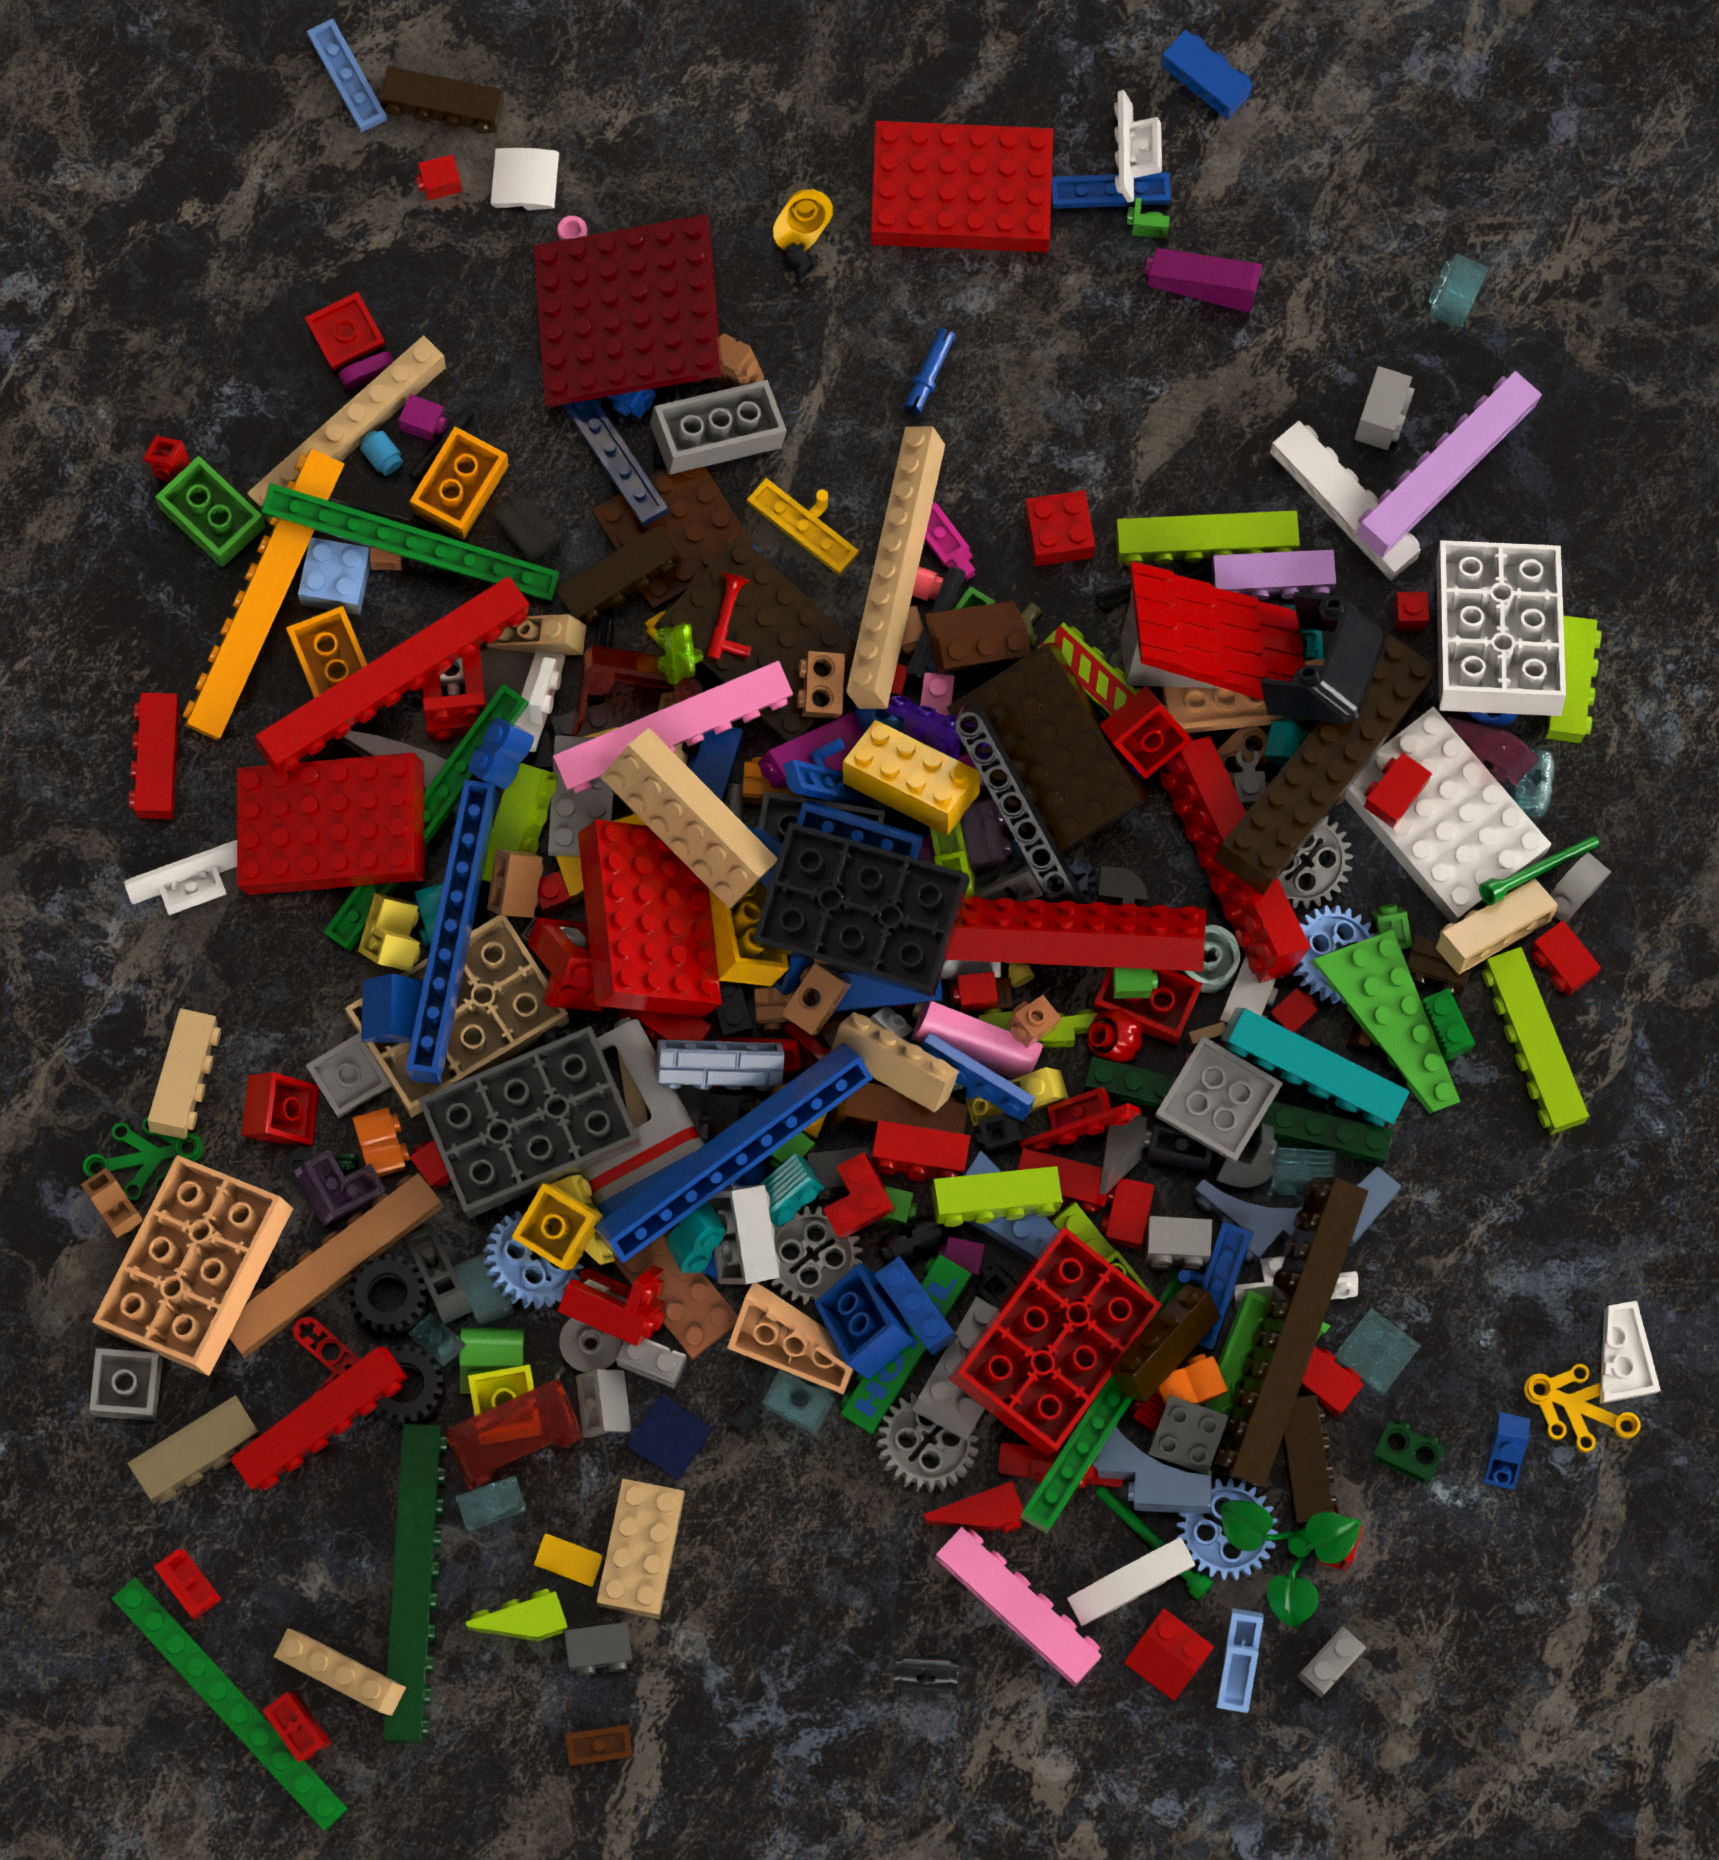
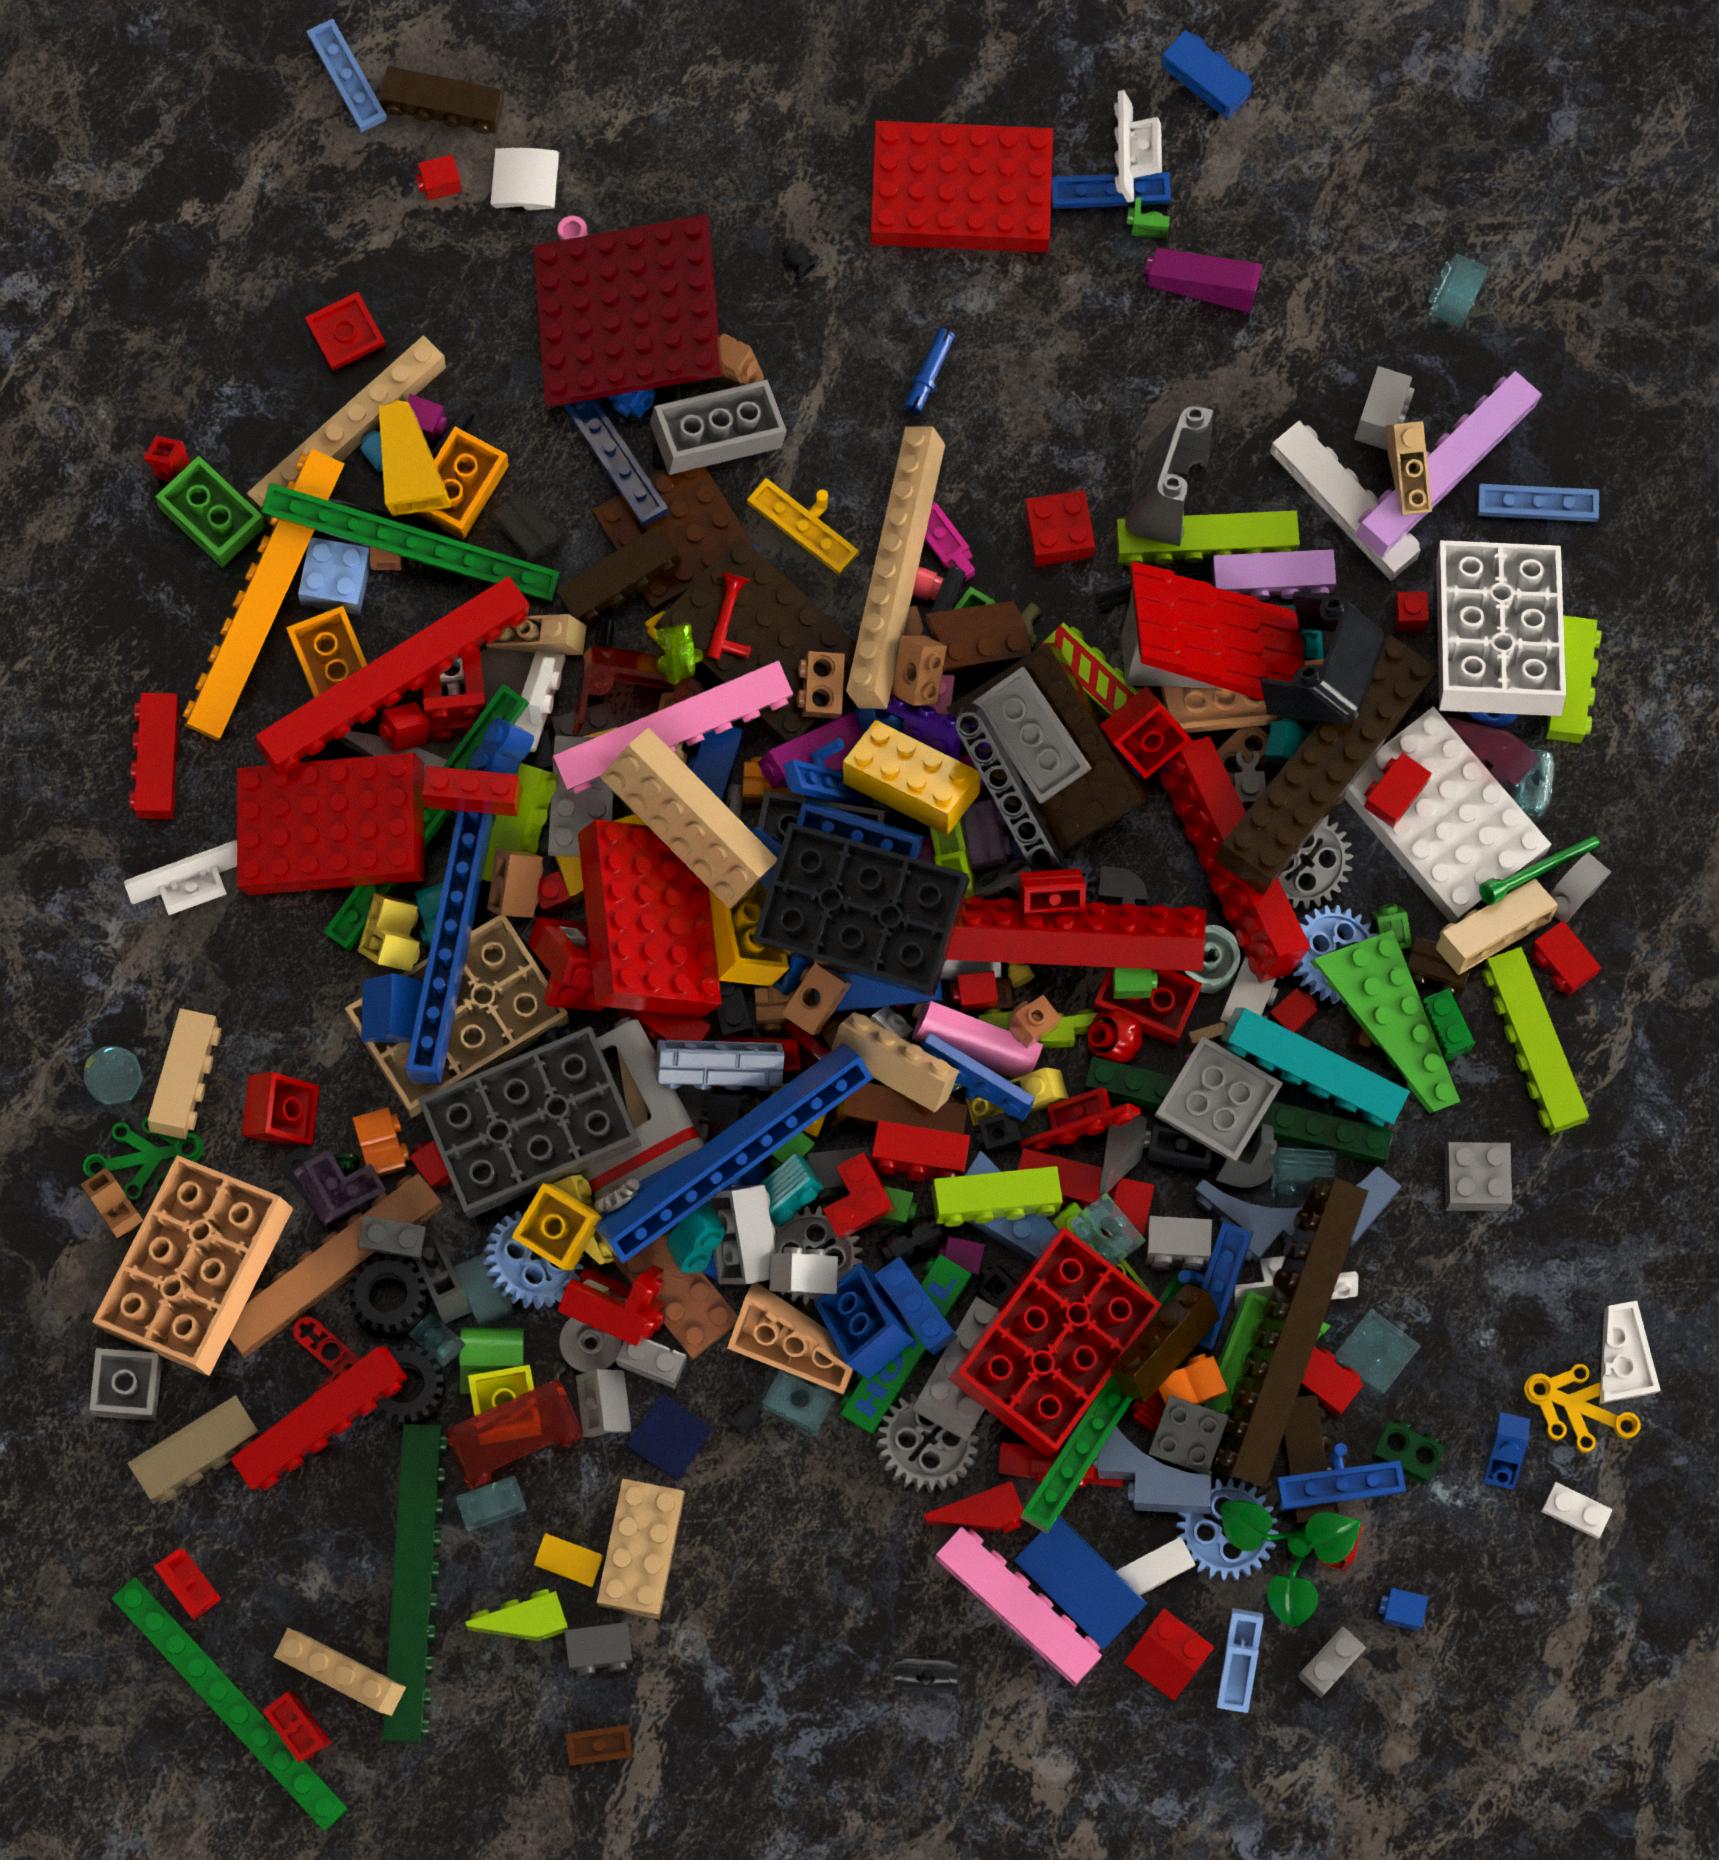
(112, 1075): none -> clear light blue hat
(348, 1076): light grey plate -> none
(365, 370): magenta beam -> none
(391, 1237): none -> dark grey brick
(404, 727): none -> red brick
(409, 469): none -> yellow slope
(472, 791): none -> red brick
(617, 1196): none -> light grey gear
(802, 219): yellow piece -> none
(803, 1272): none -> light grey brick
(919, 670): none -> medium nougat brick
(1033, 735): none -> light grey plate
(1052, 891): none -> red brick
(1081, 1582): none -> blue tile
(1107, 1216): none -> clear light blue brick
(1159, 495): none -> dark grey windscreen
(1196, 1582): green piece -> none
(1340, 1483): none -> blue plate
(1403, 1609): none -> blue brick
(1409, 466): none -> tan slope
(1477, 1176): none -> light grey brick
(1538, 502): none -> medium blue plate
(1577, 1510): none -> white plate

